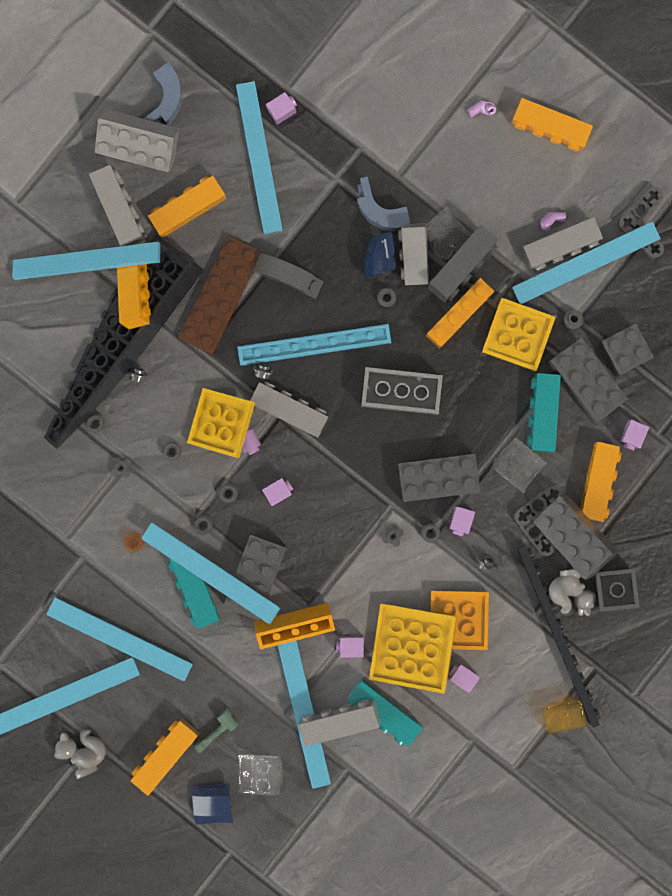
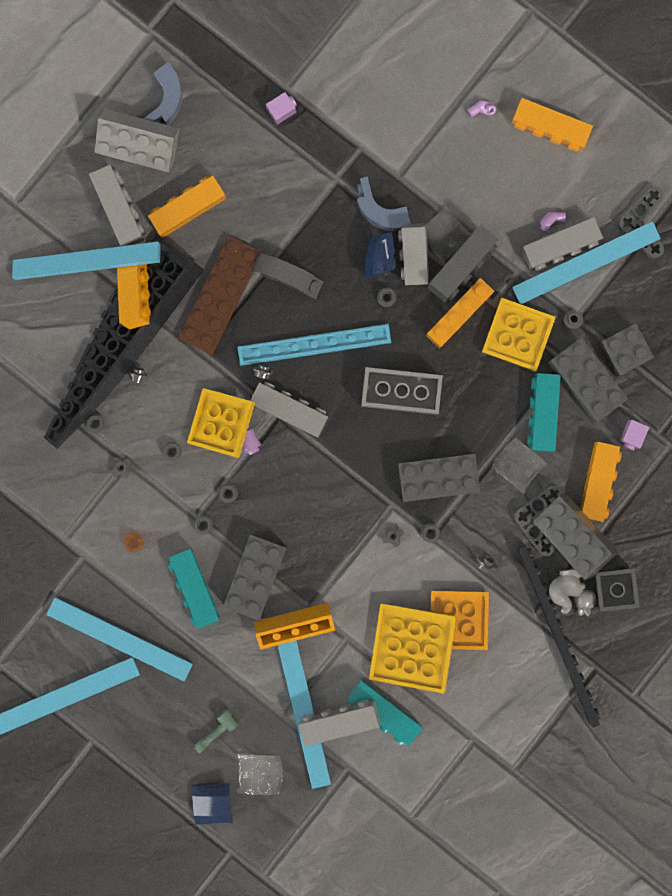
(85, 758): light grey animal -> none
(164, 757): light orange brick -> none
(211, 573): medium azure tile -> none
(259, 158): medium azure tile -> none
(278, 491): lavender brick -> none
(350, 646): lavender brick -> none
(461, 521): lavender brick -> none
(463, 677): lavender brick -> none
(563, 716): clear yellow brick -> none

